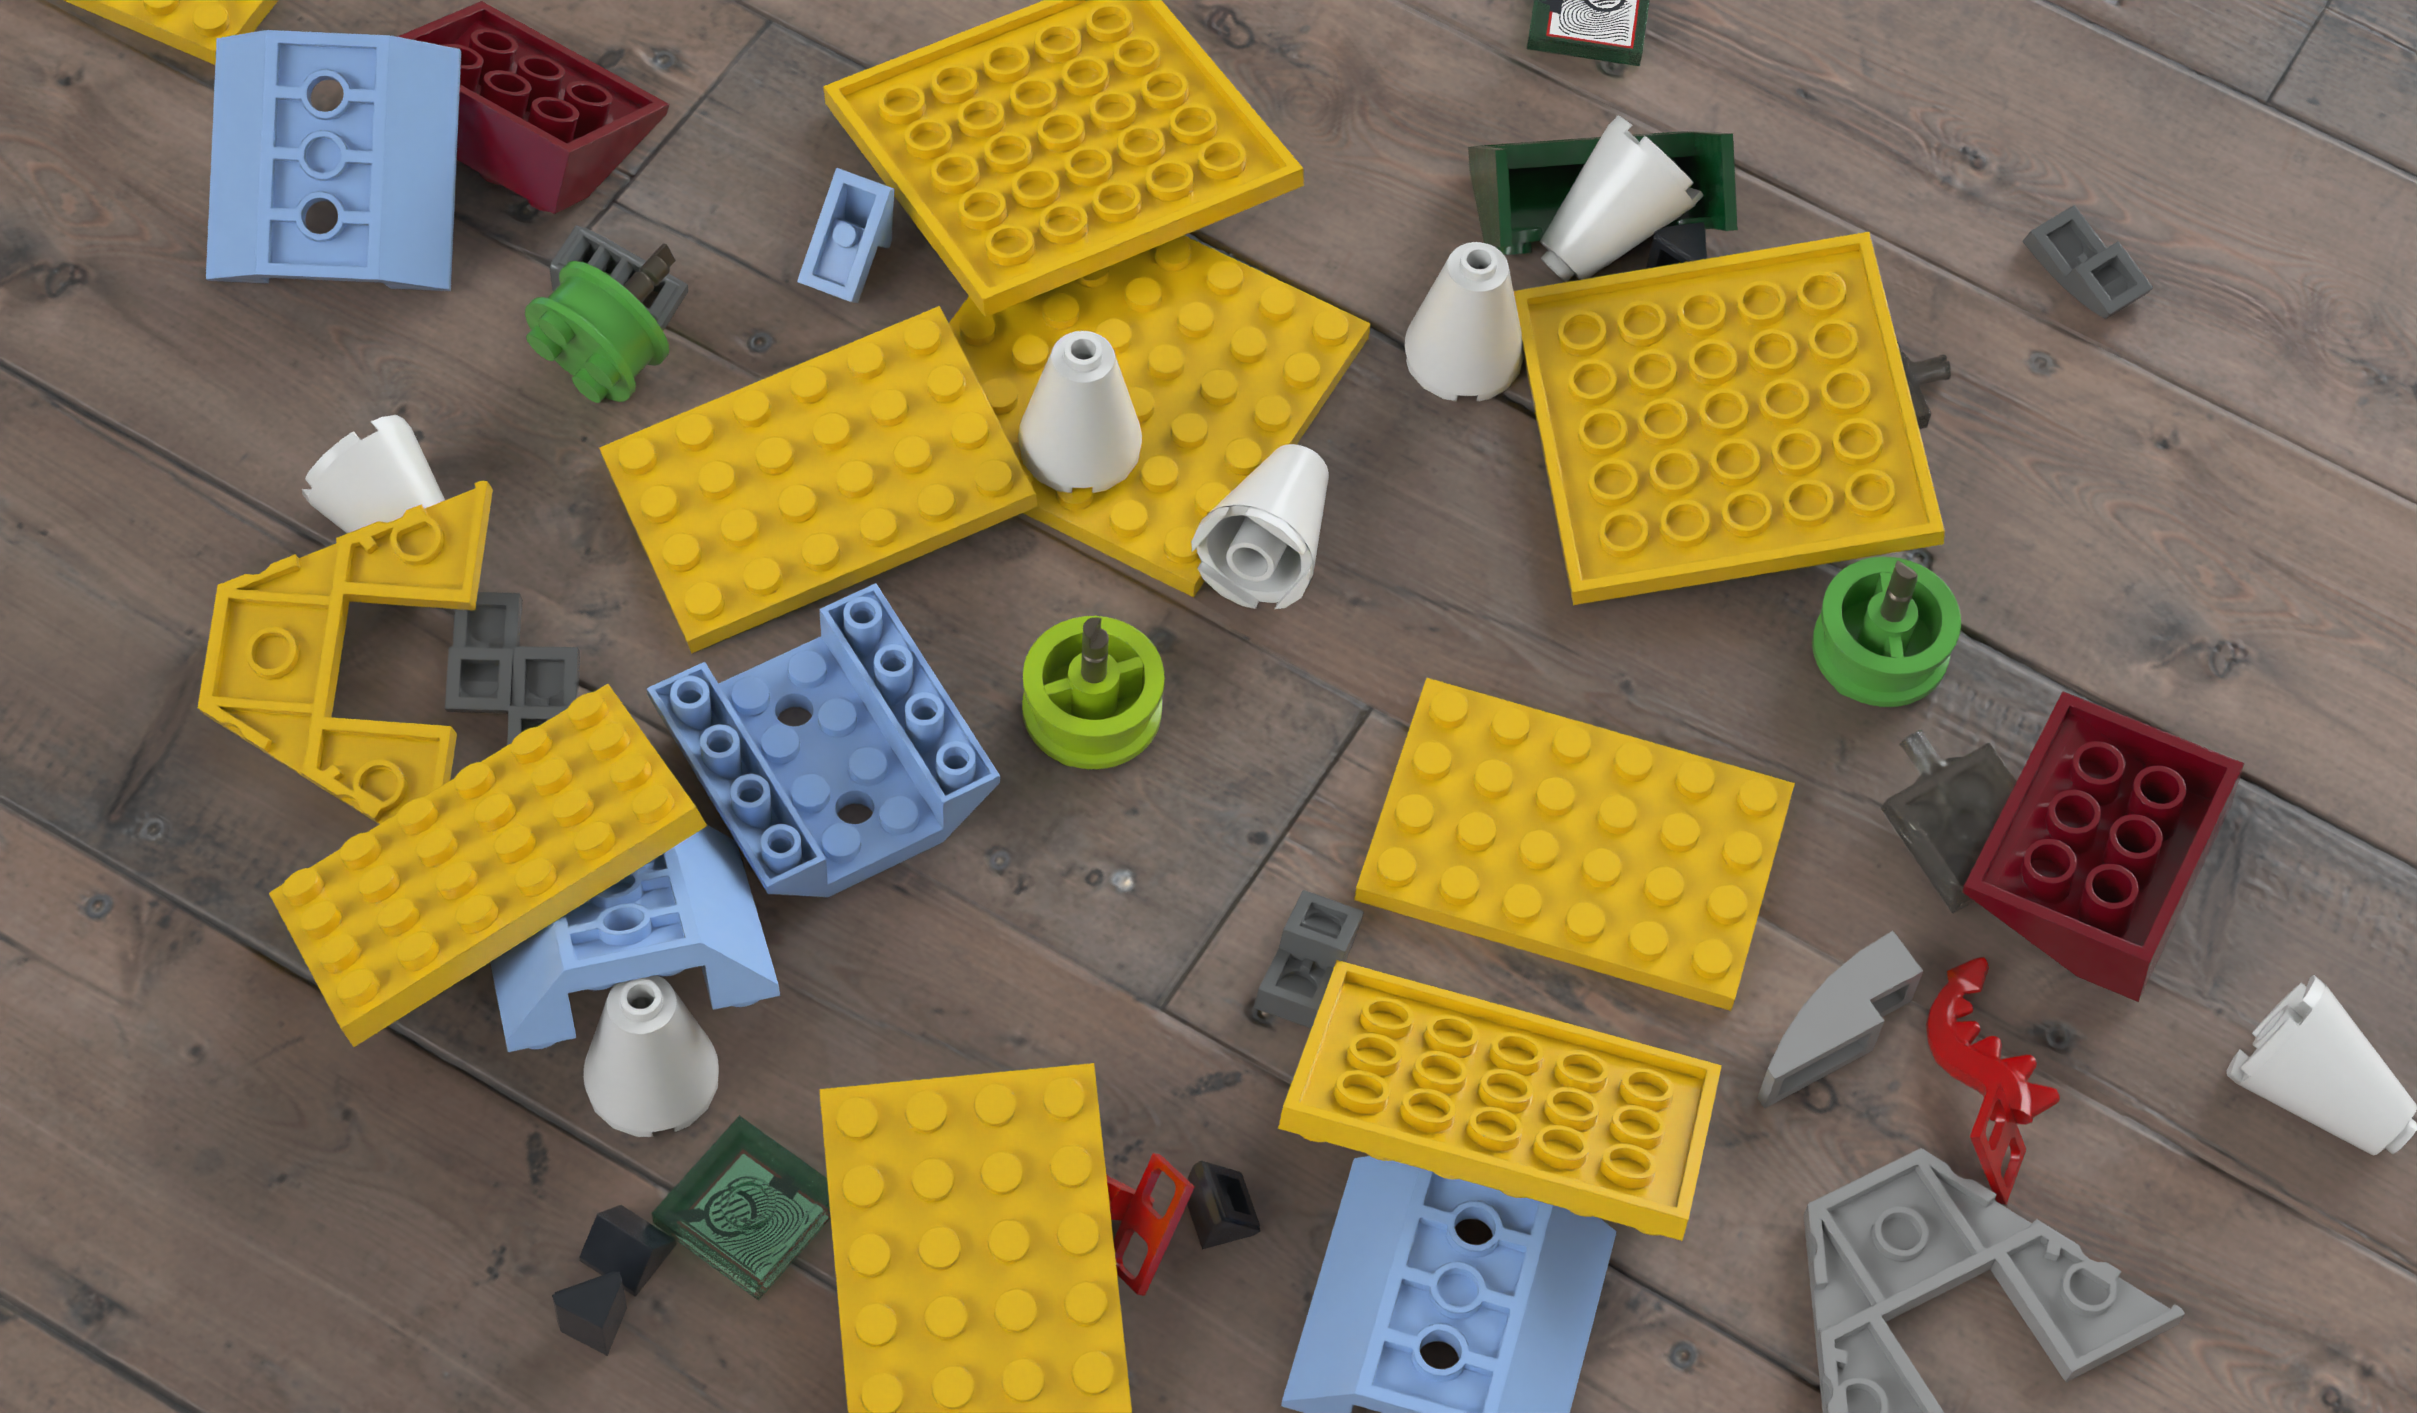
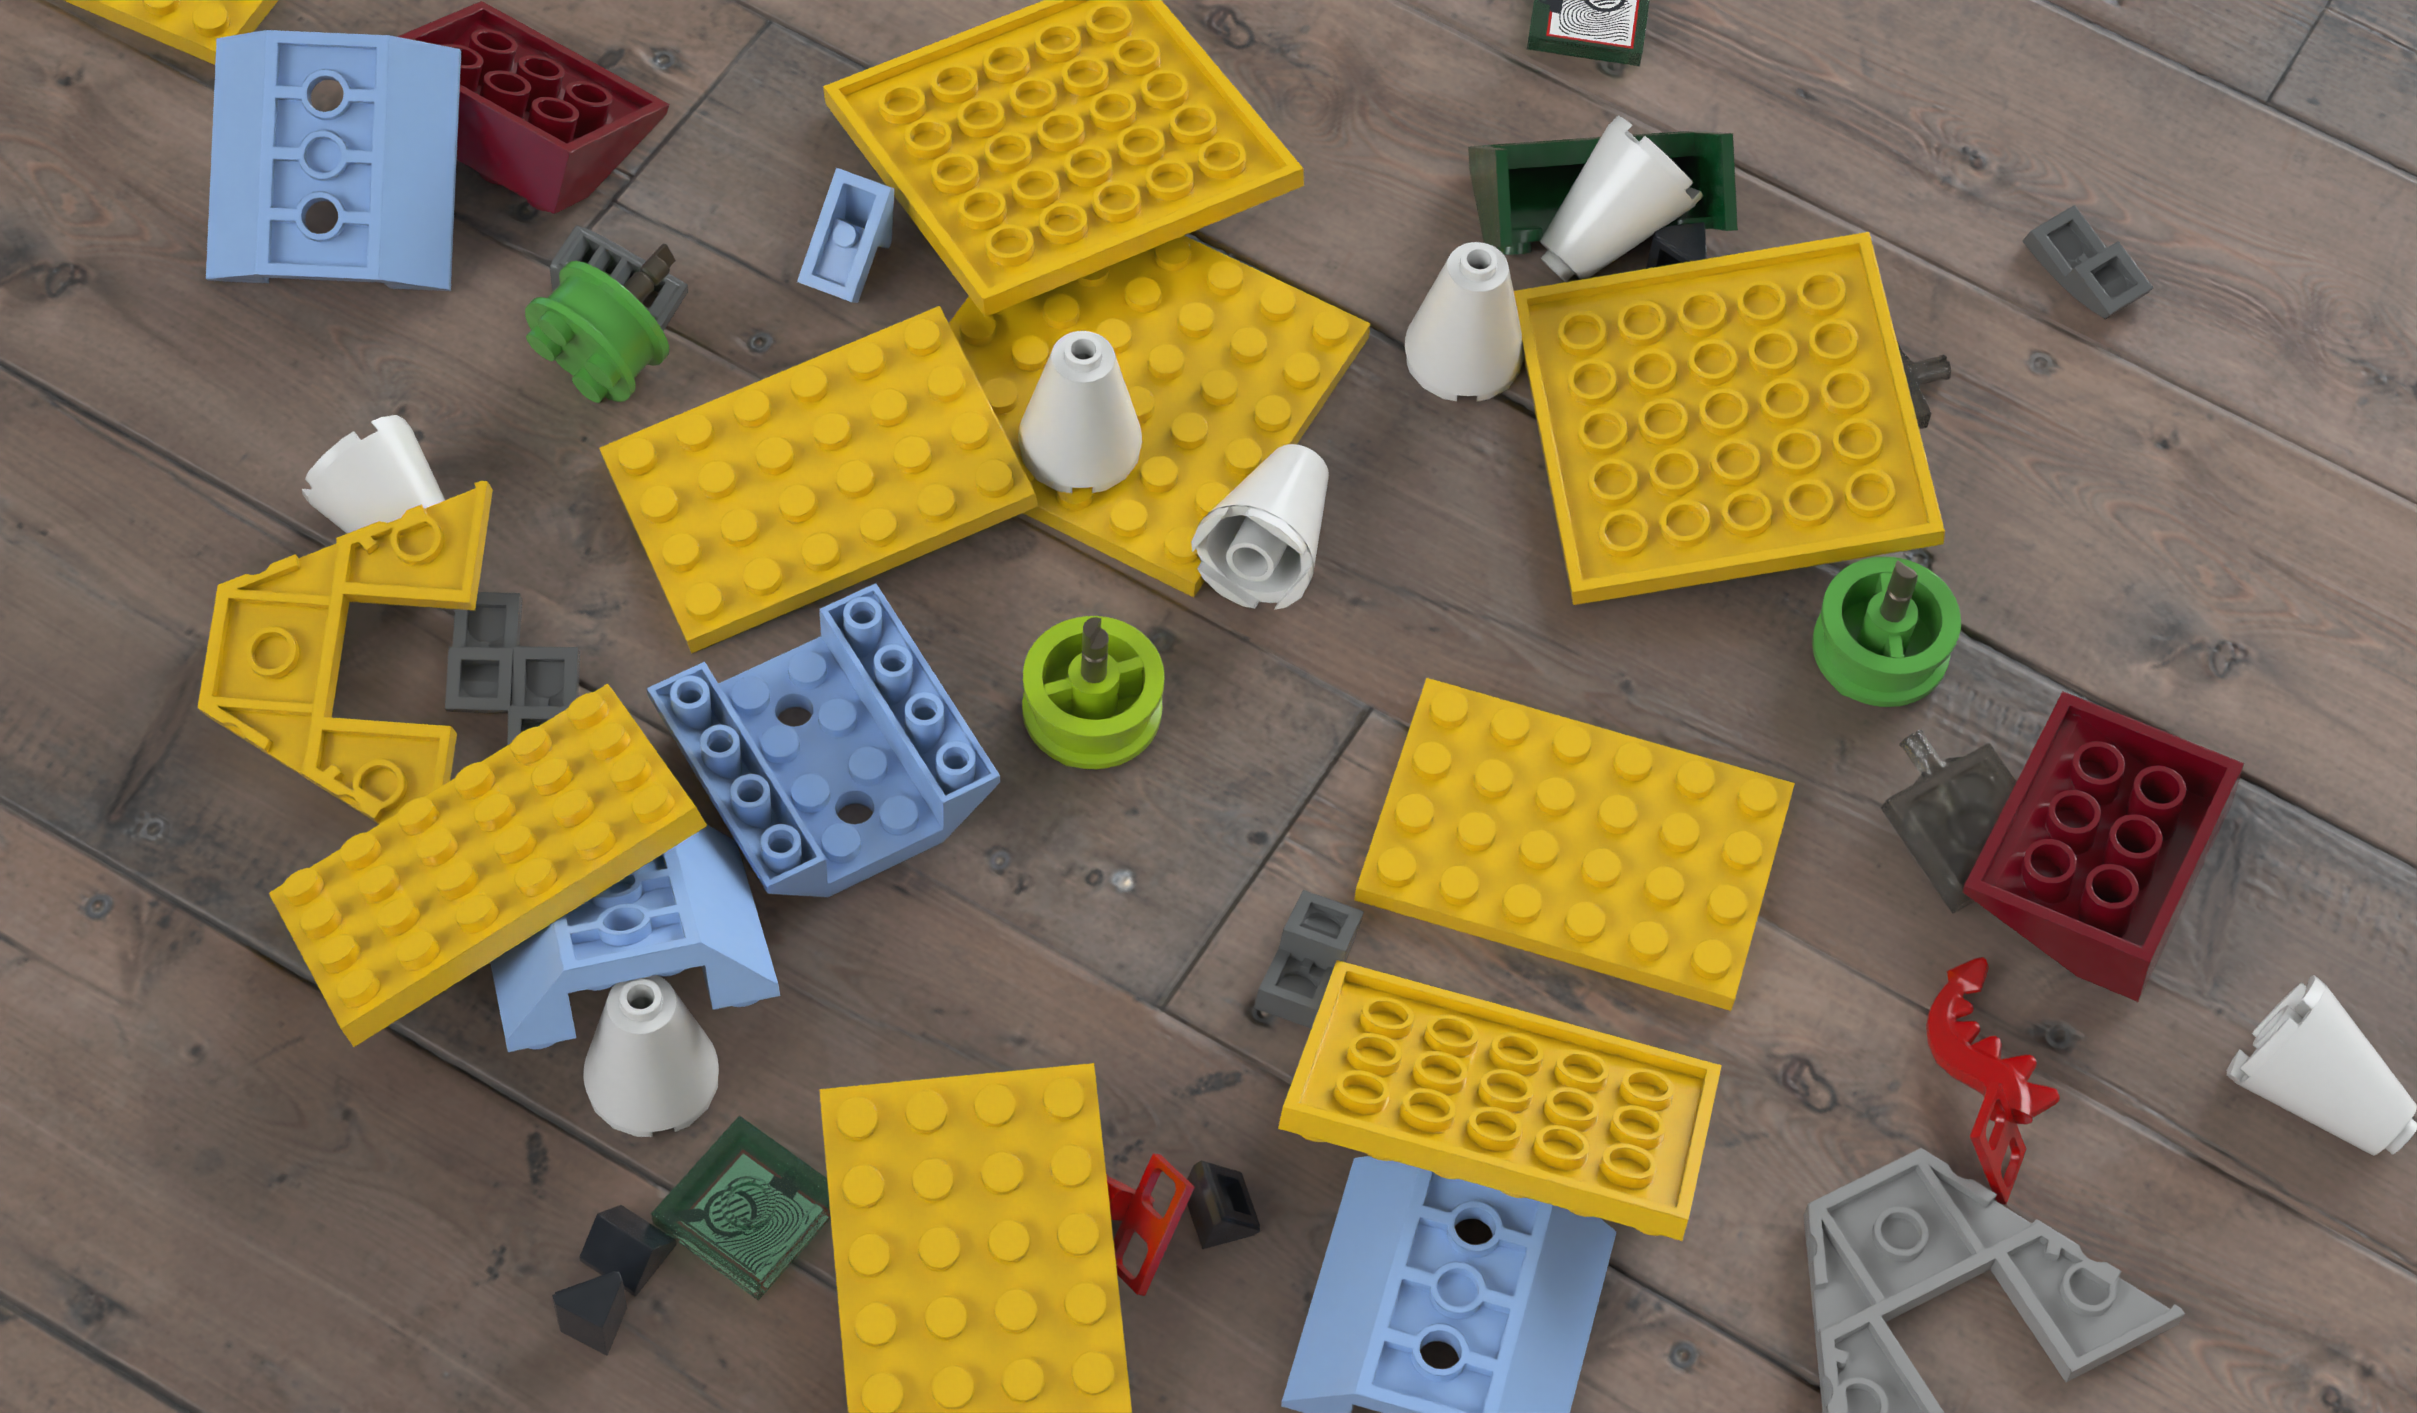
(1842, 1017): light grey slope -> none

